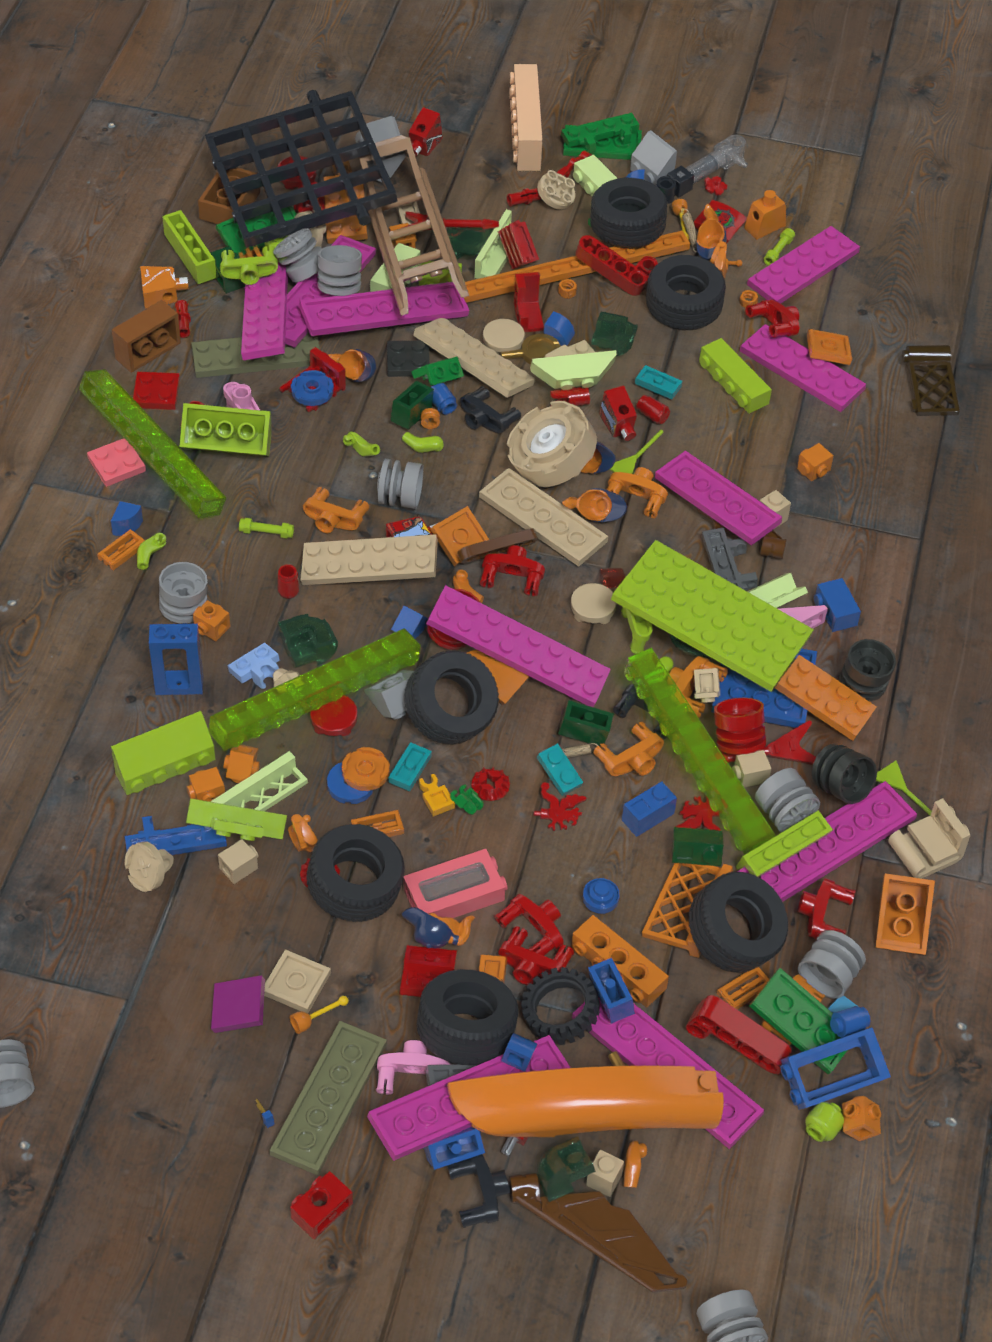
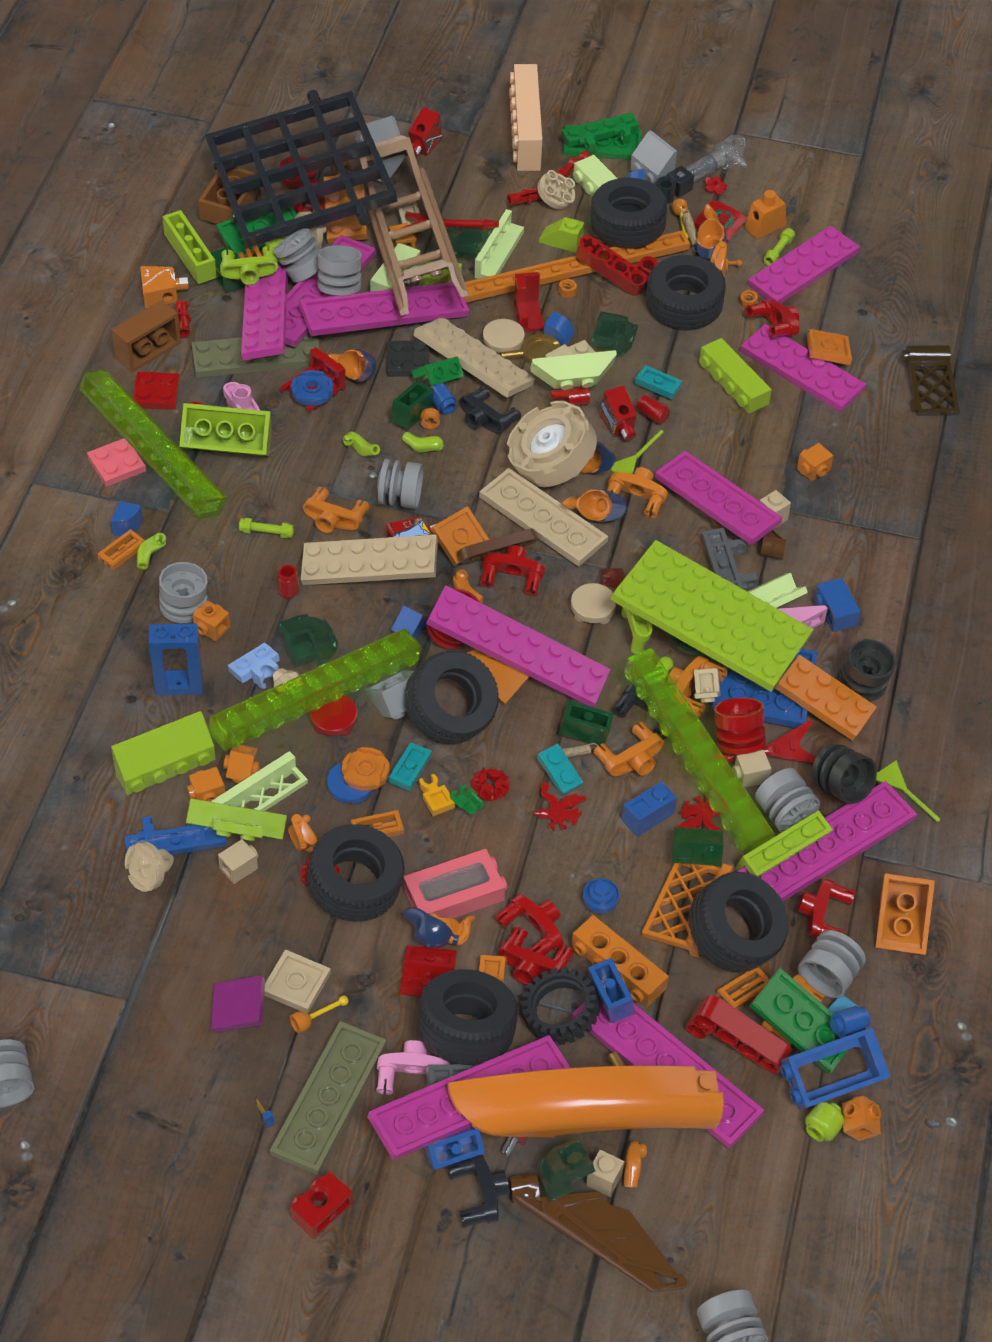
(518, 244): red plate -> none
(519, 1052): blue brick -> none
(563, 234): none -> lime slope
(932, 842): tan piece -> none

